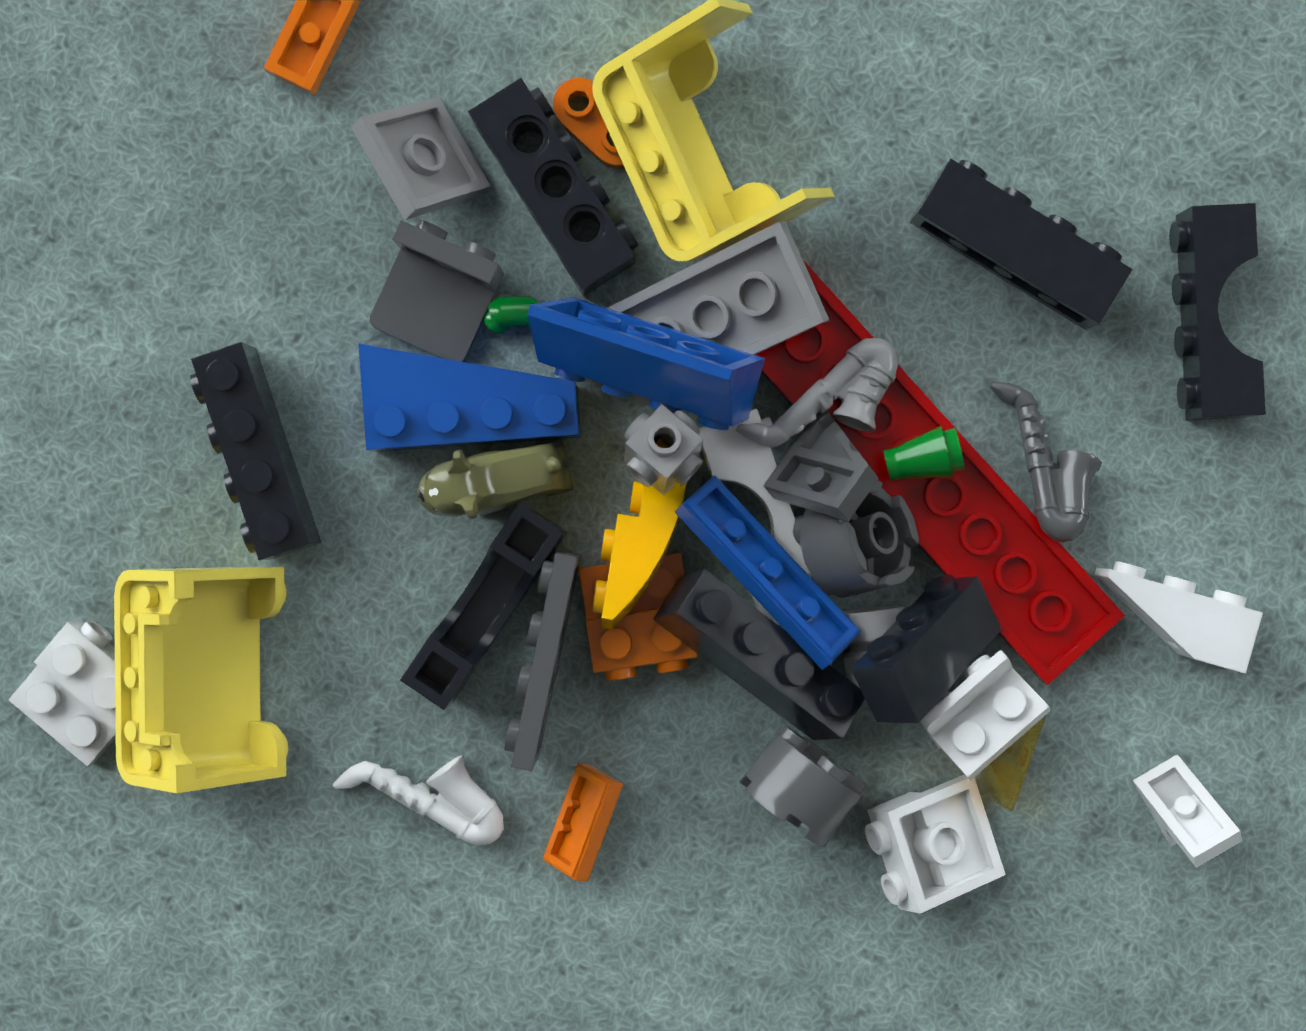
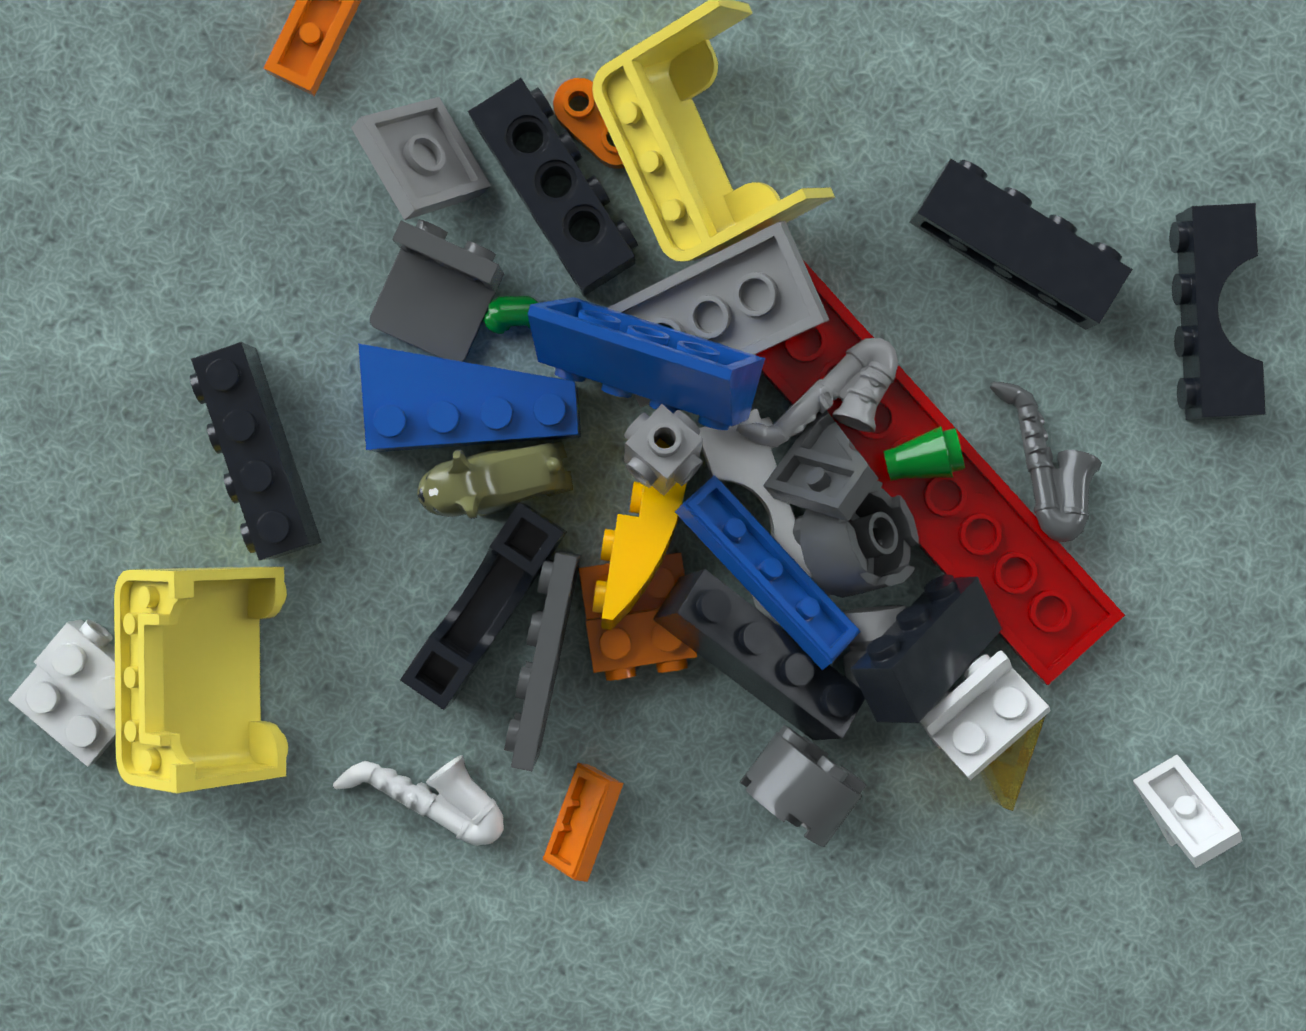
(934, 845): white plate -> none
(1192, 624): white slope -> none

